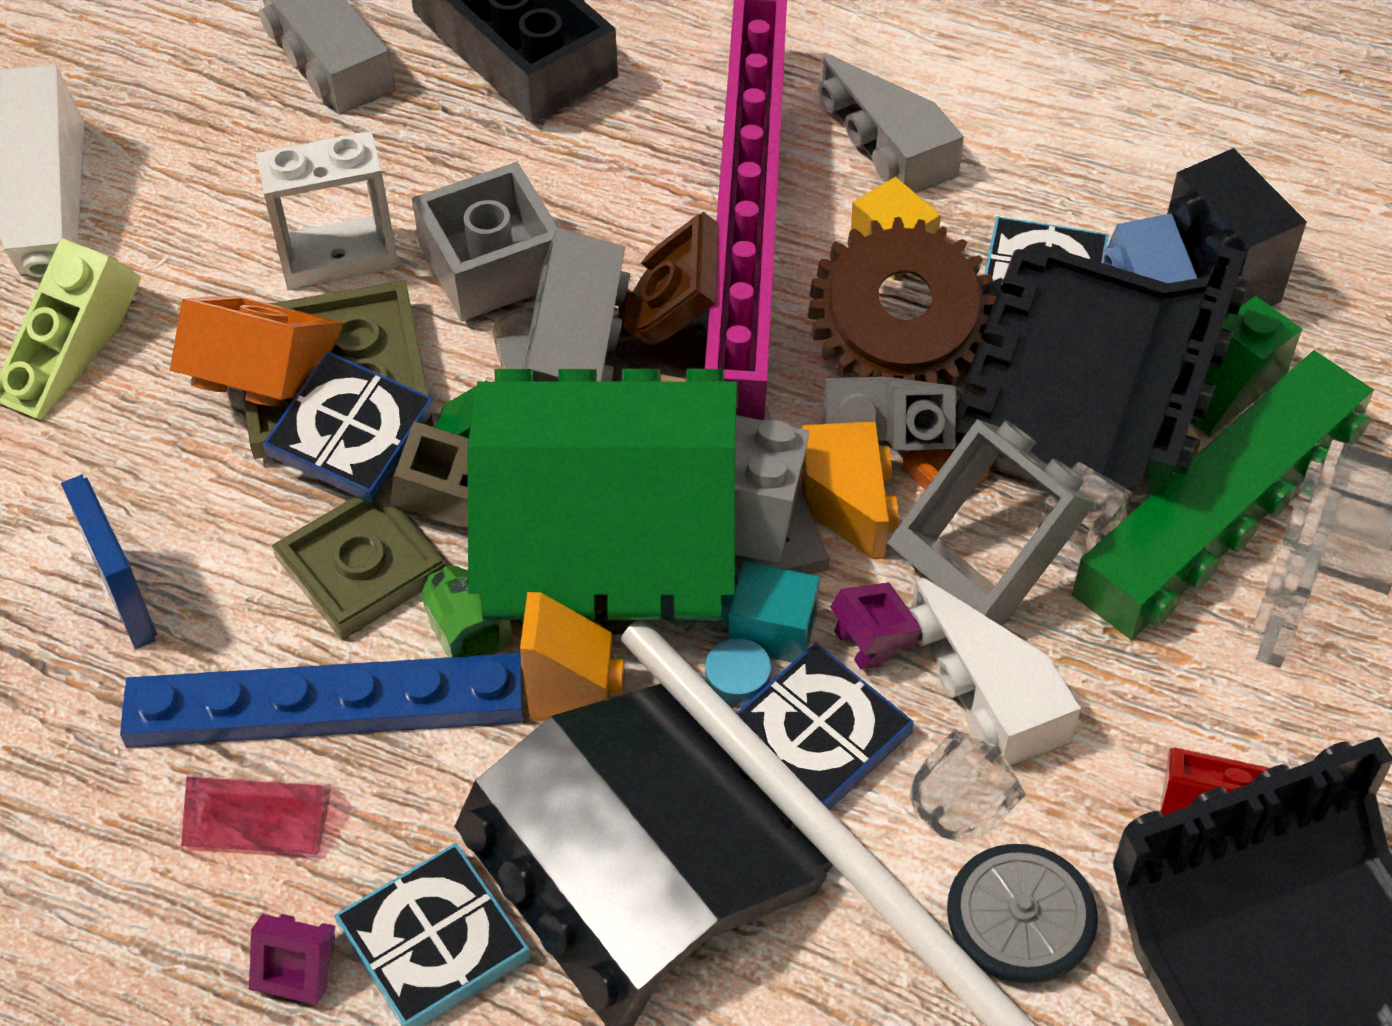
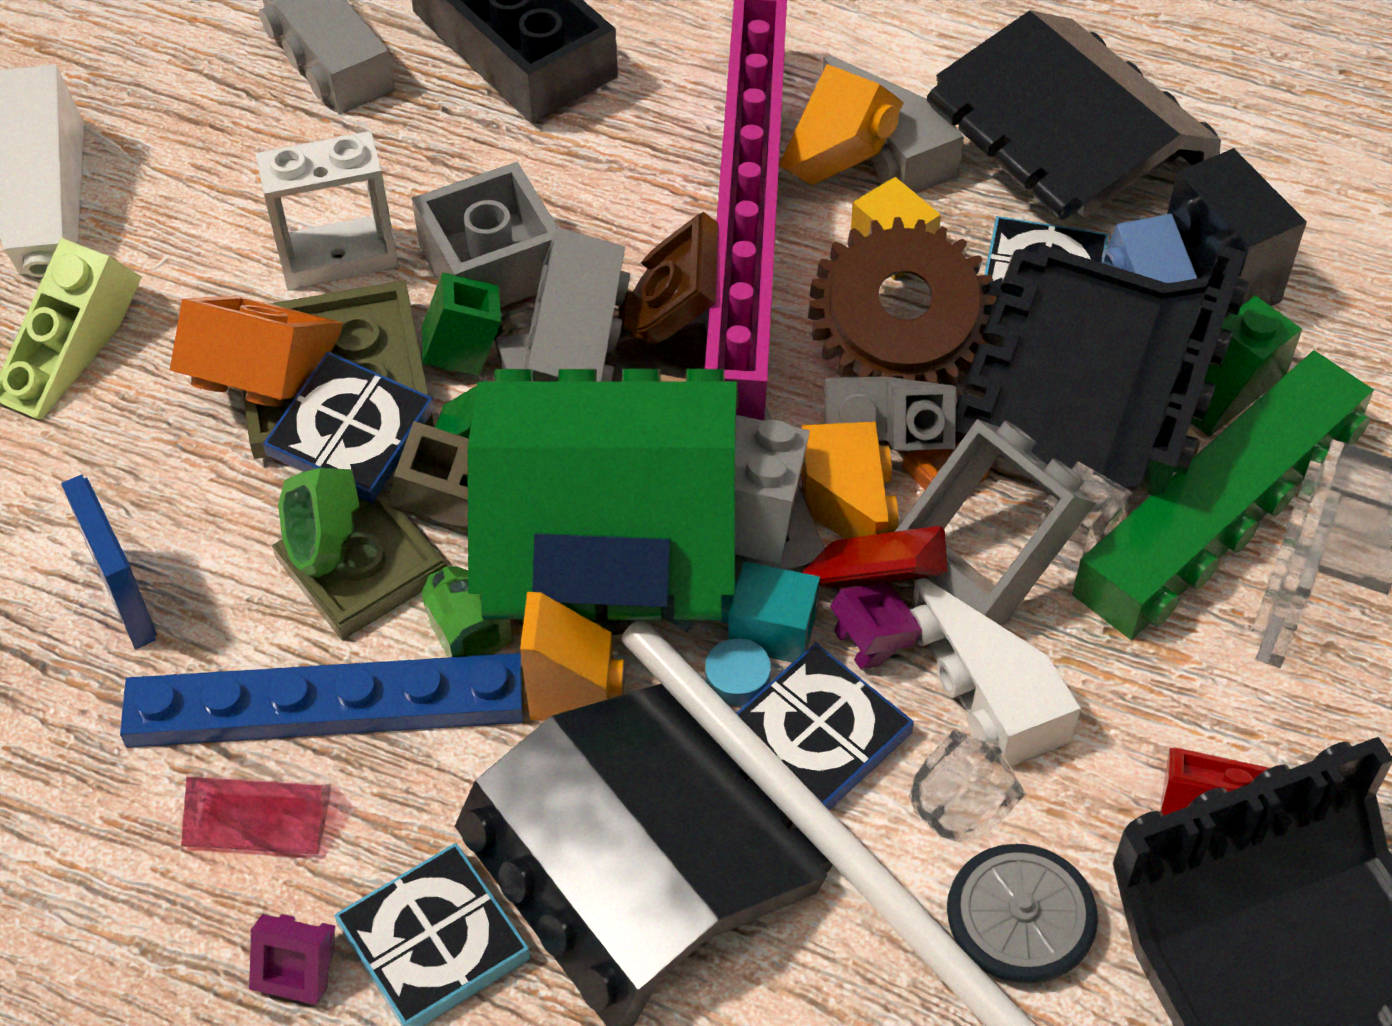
(318, 518): none -> bright green rock
(461, 324): none -> green brick
(602, 569): none -> dark blue tile
(840, 126): none -> light orange slope
(881, 558): none -> red slope
(1066, 113): none -> black hinge

